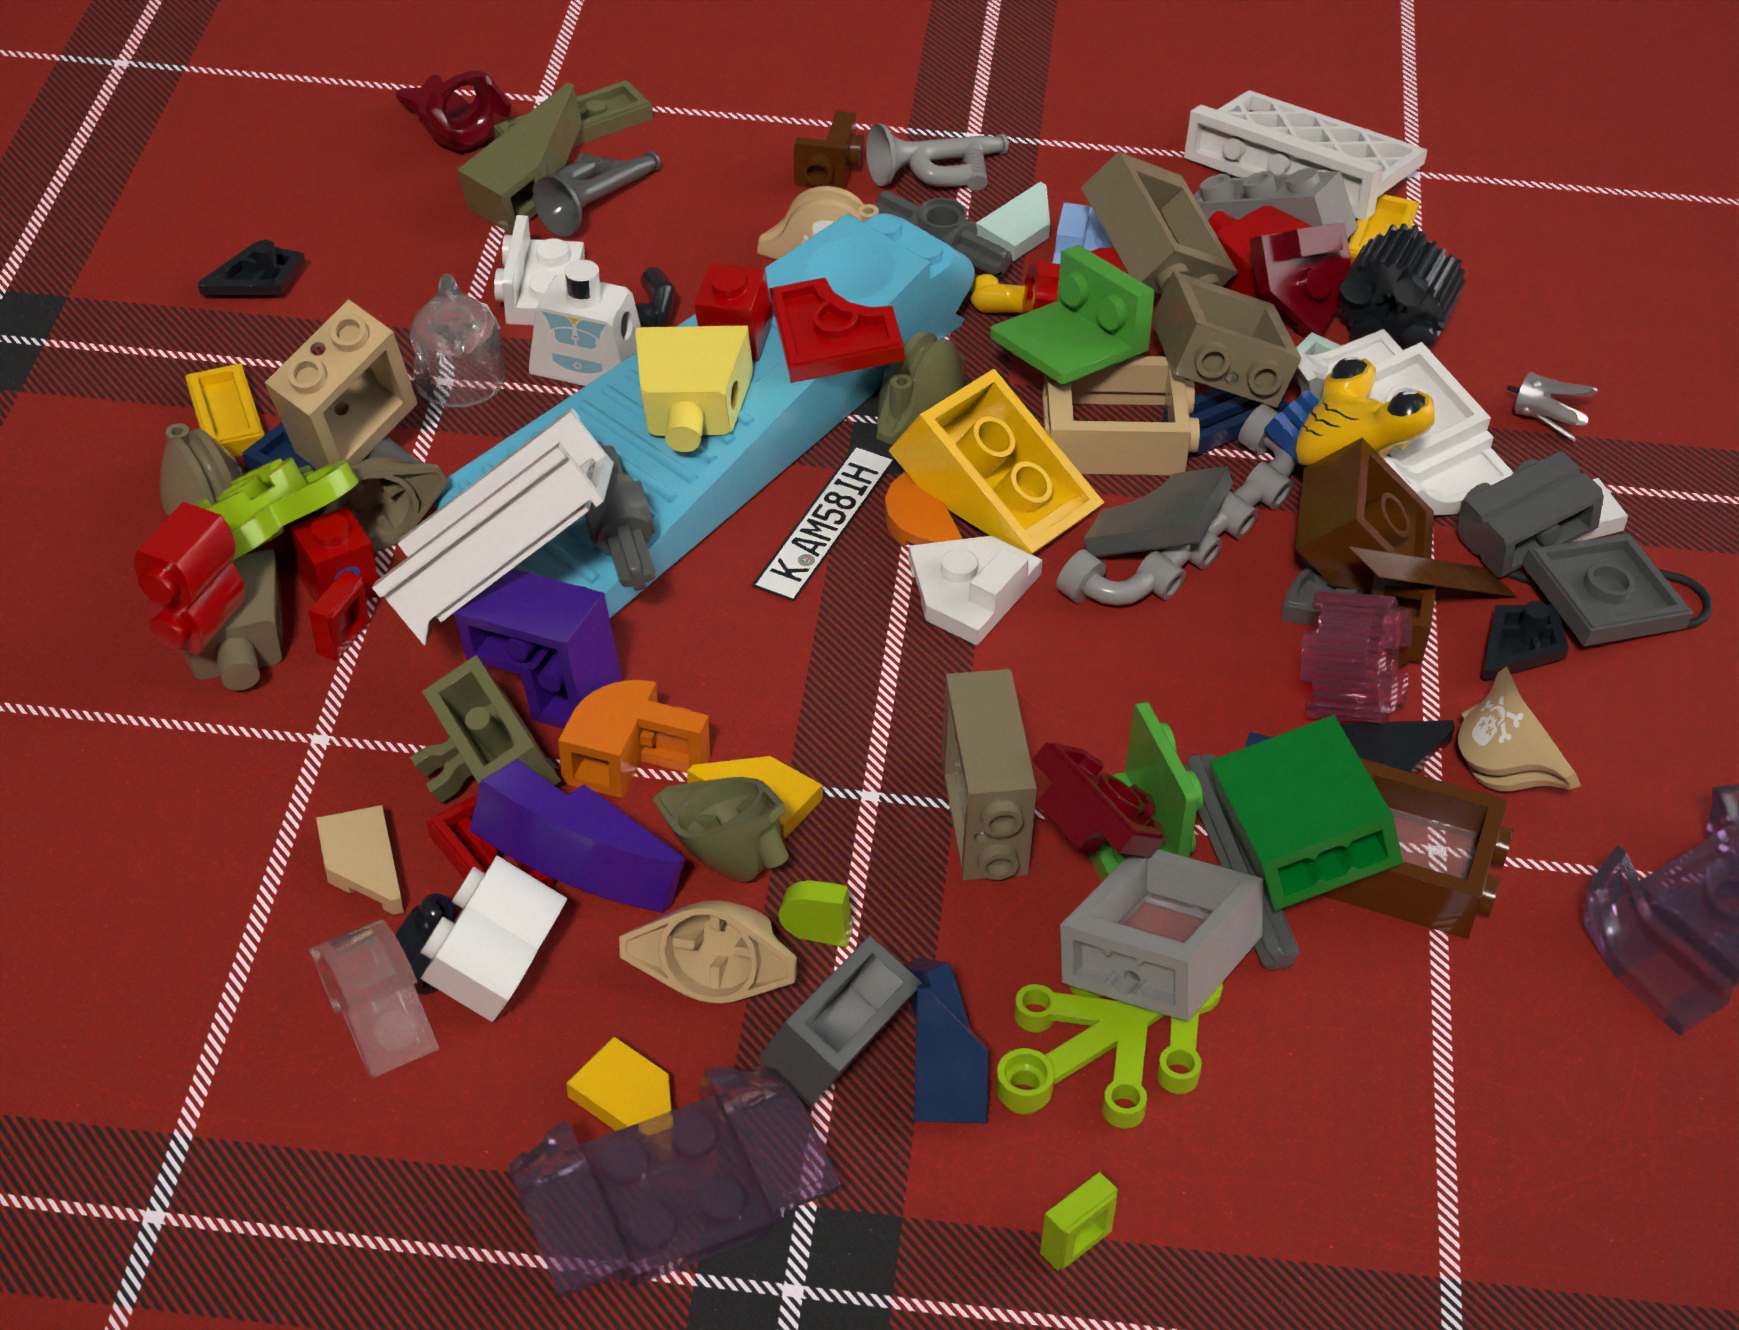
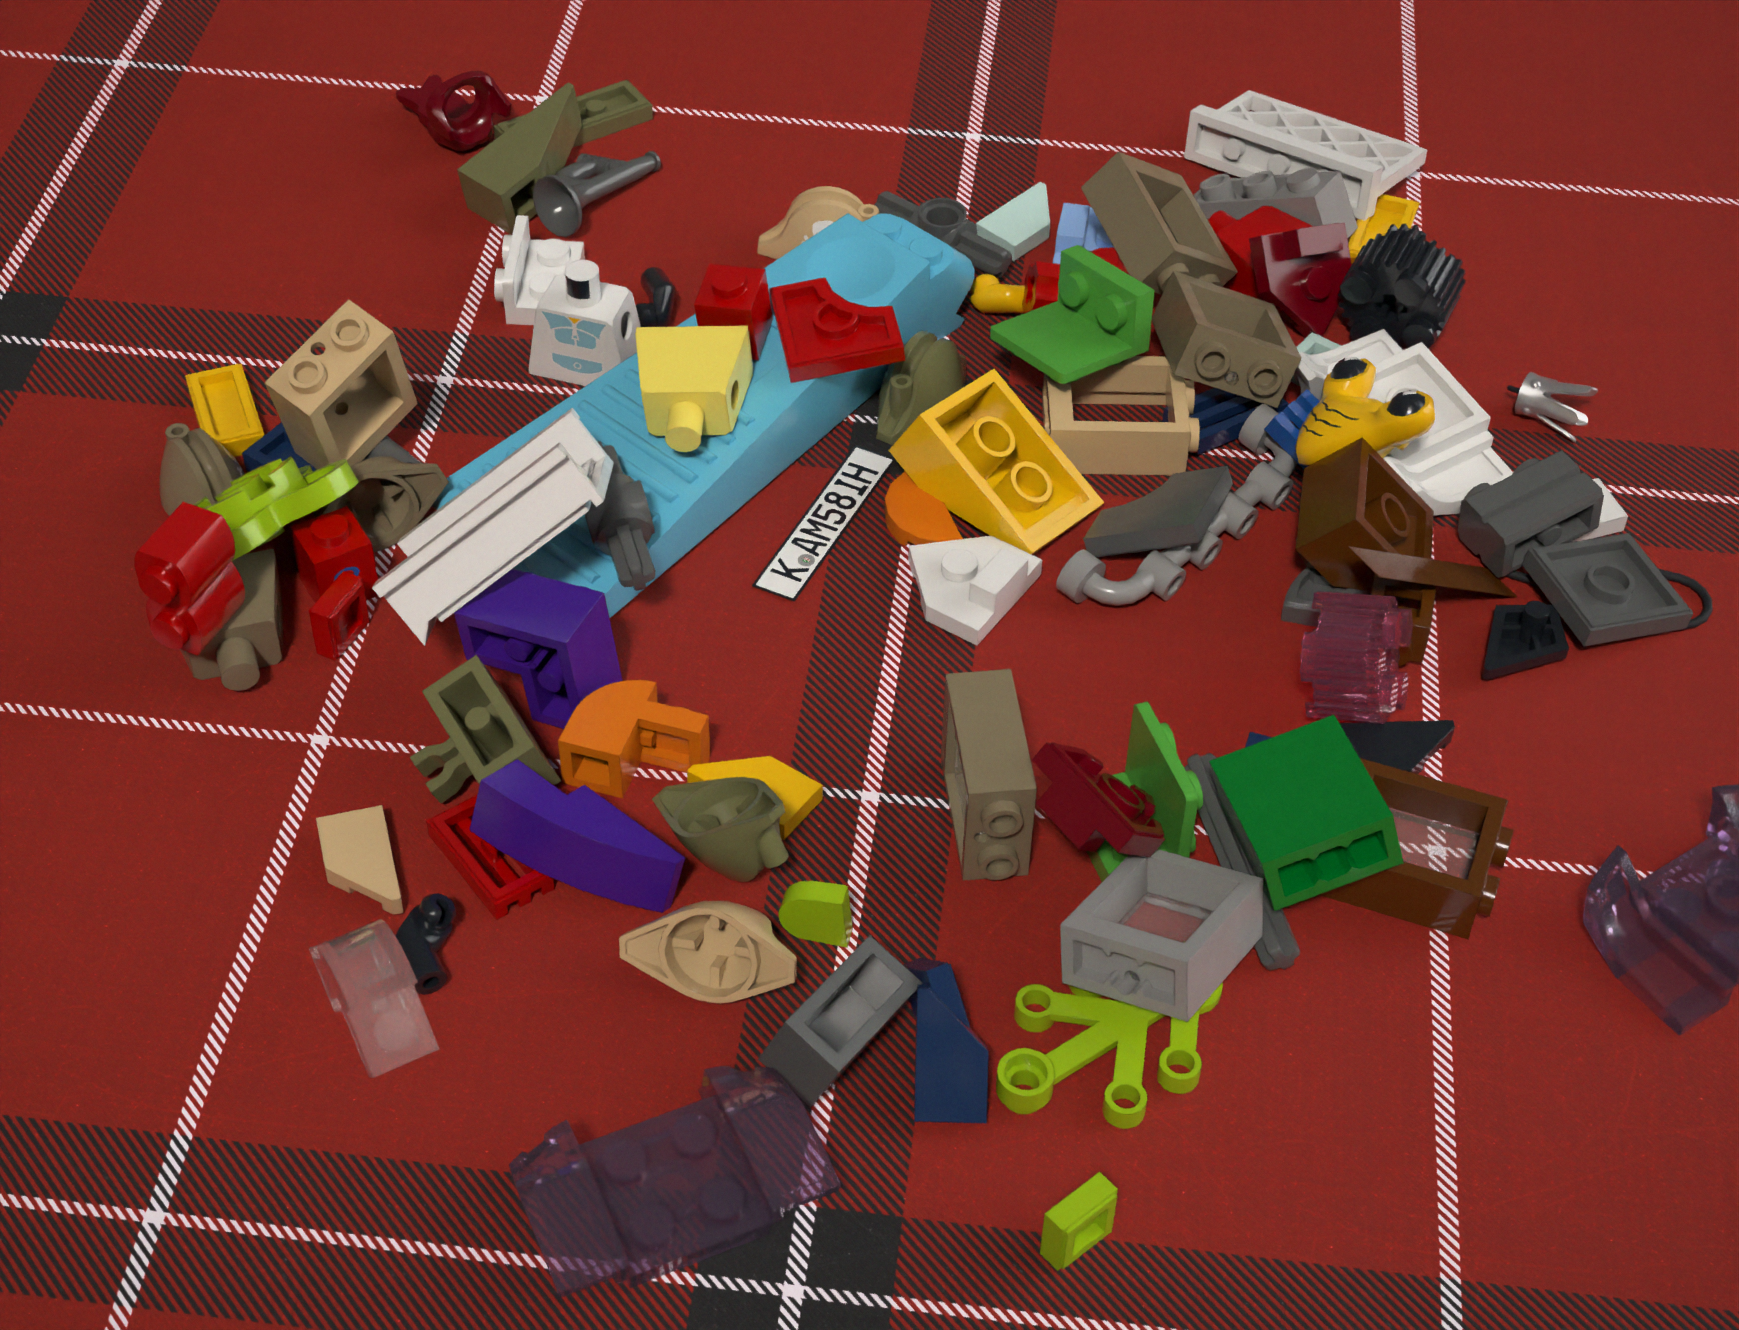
(254, 272): black piece -> none
(456, 348): clear piece -> none
(493, 937): white brick -> none
(620, 1087): yellow tile -> none
(829, 161): reddish brown bracket -> none
(888, 154): light grey piece -> none
(1509, 745): tan hat -> none

